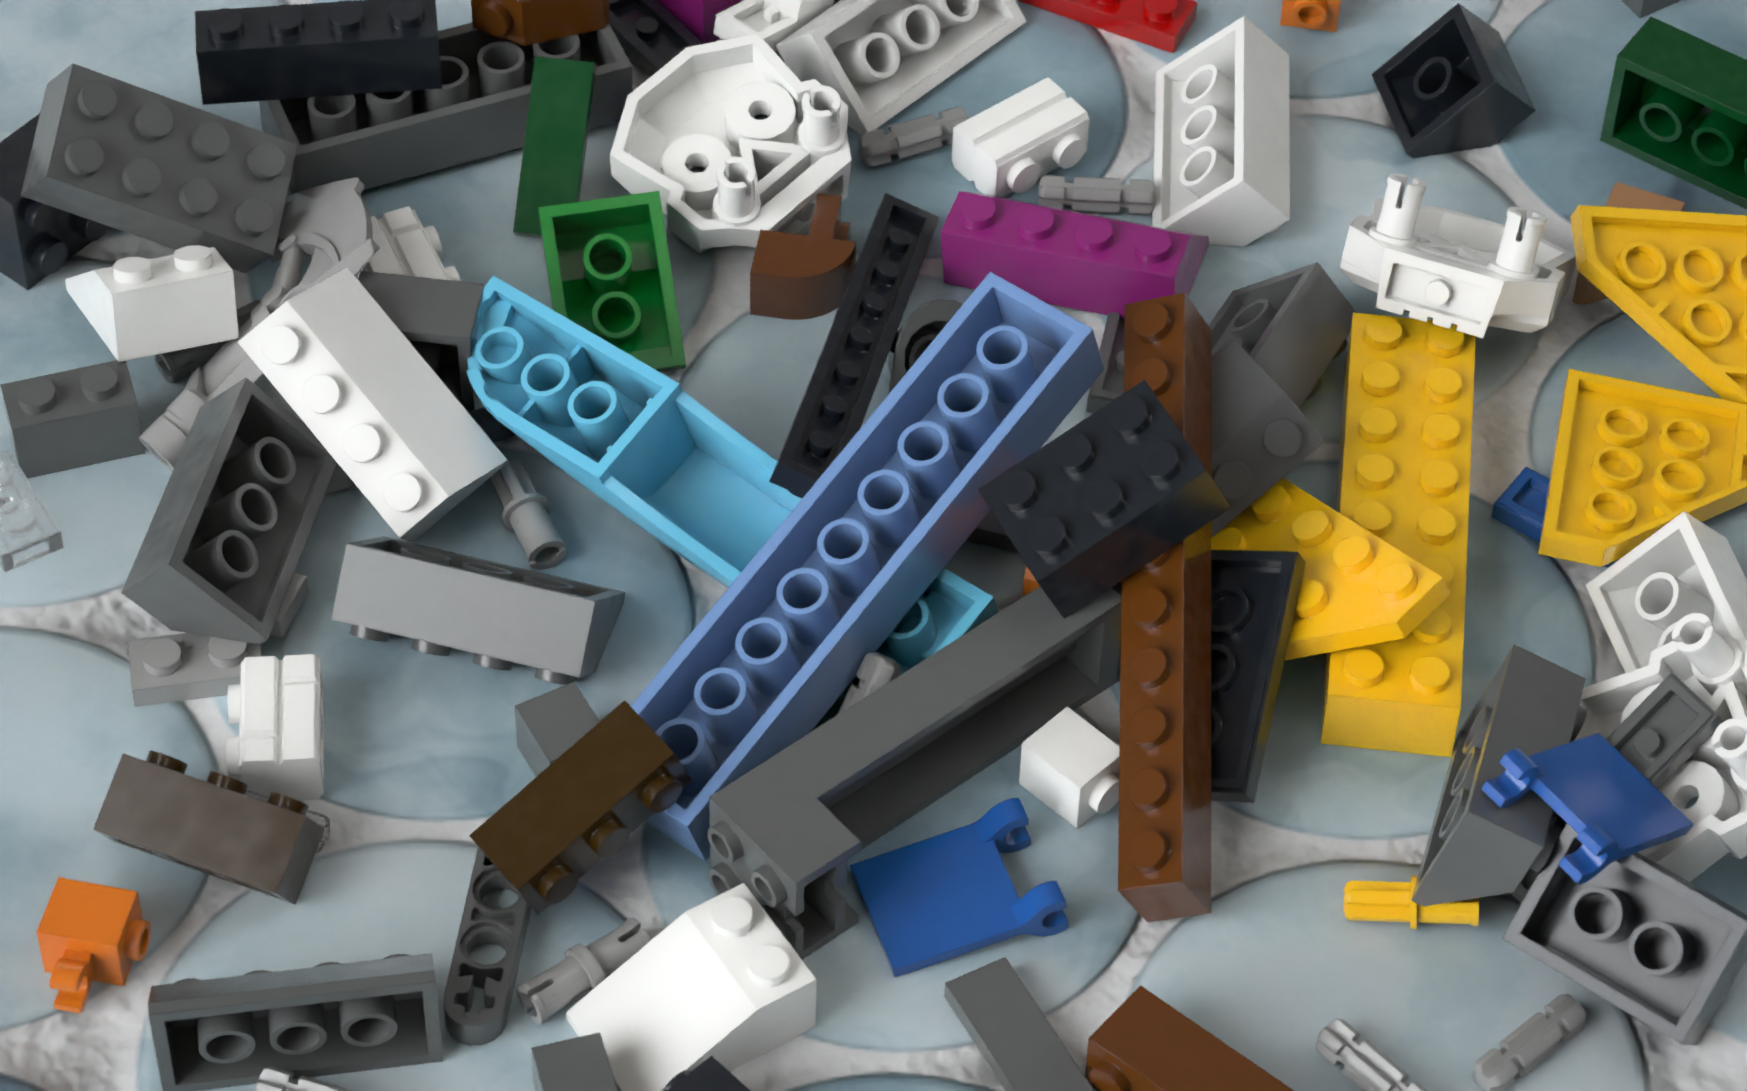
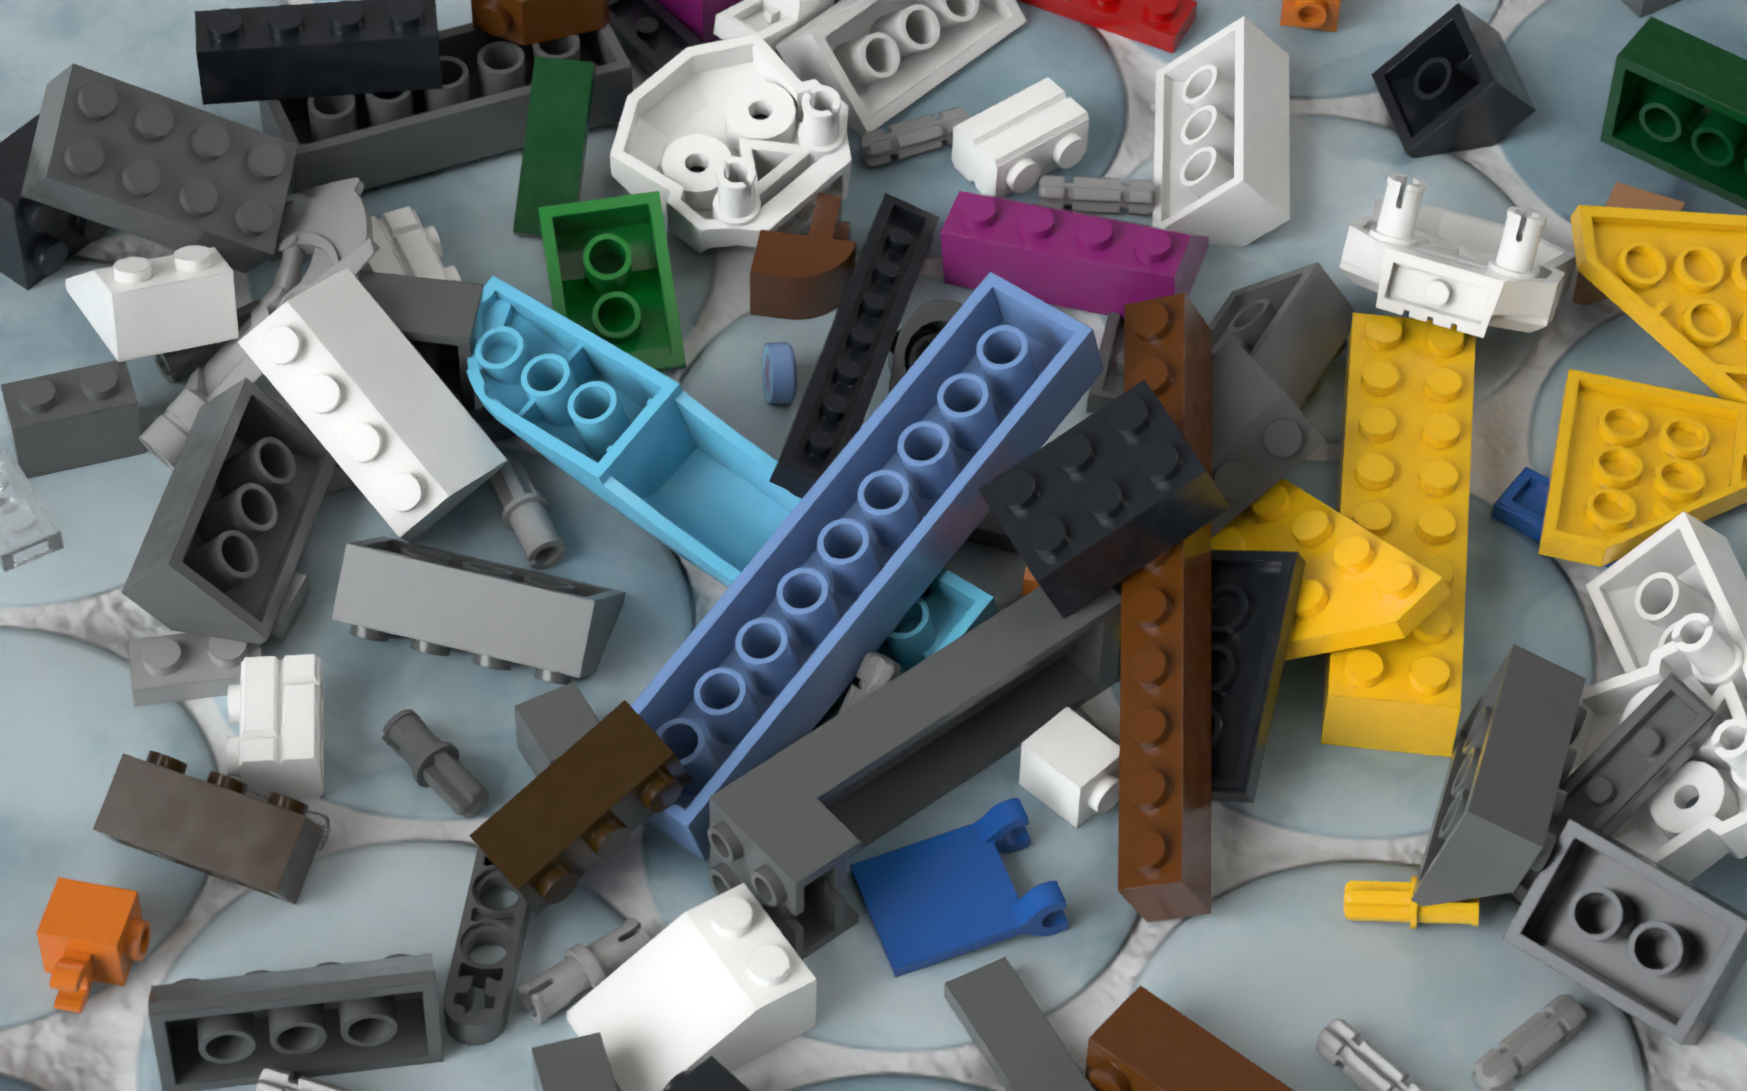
(435, 763): none -> dark grey axle
(779, 373): none -> medium blue tile
(1596, 796): blue flag -> none

